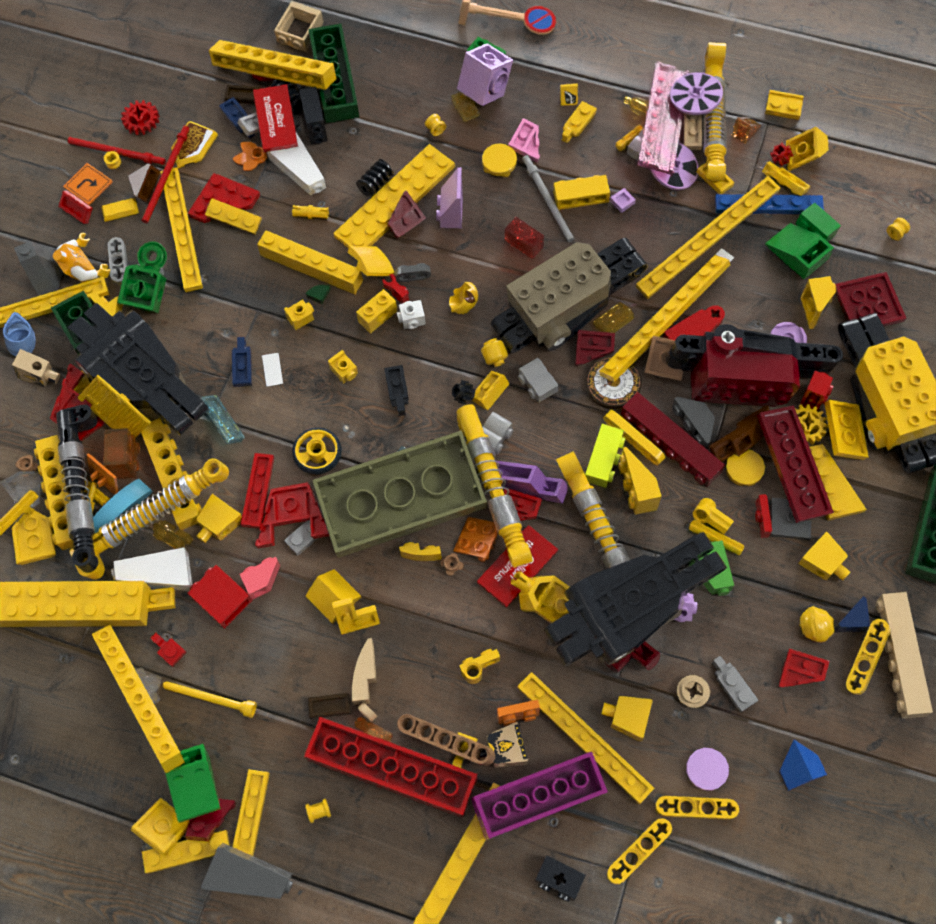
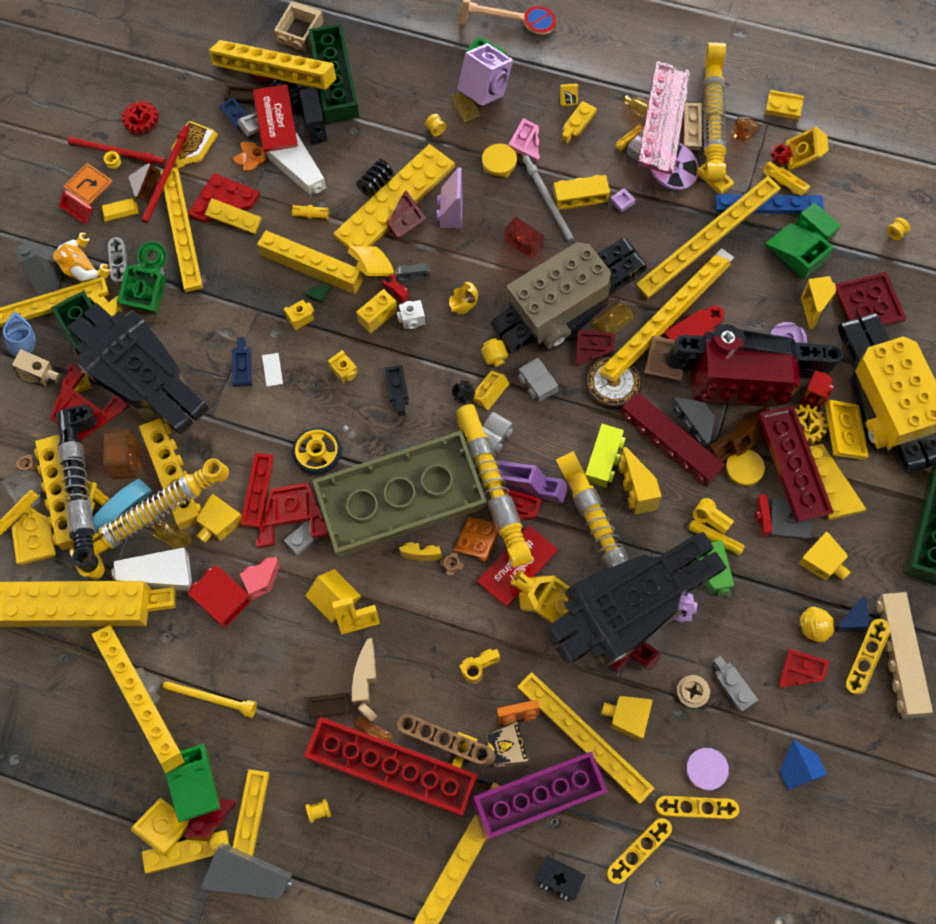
(102, 475): orange piece -> none
(113, 407): yellow window -> none
(169, 651): red plate -> none
(222, 420): clear light blue plate -> none
(635, 438): yellow beam -> none
(706, 96): lavender piece -> none

